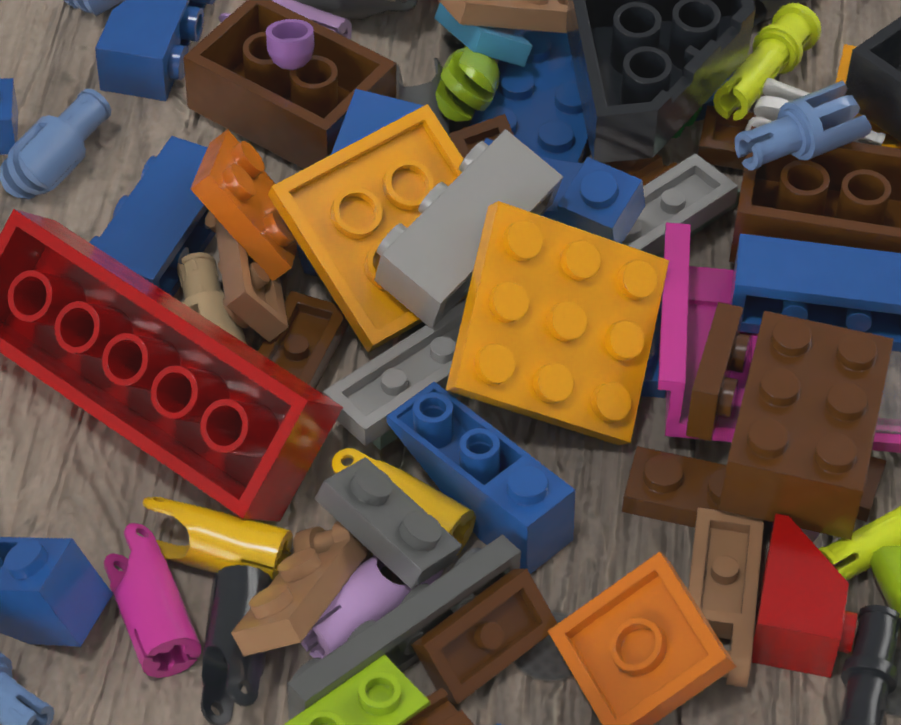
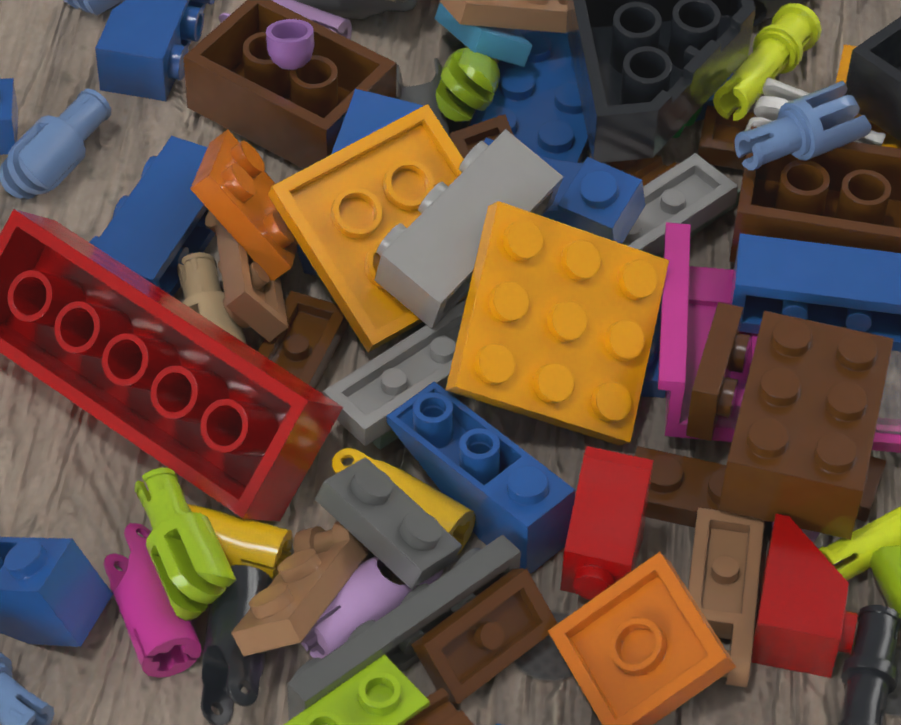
(182, 546): none -> lime arm
(605, 521): none -> red slope

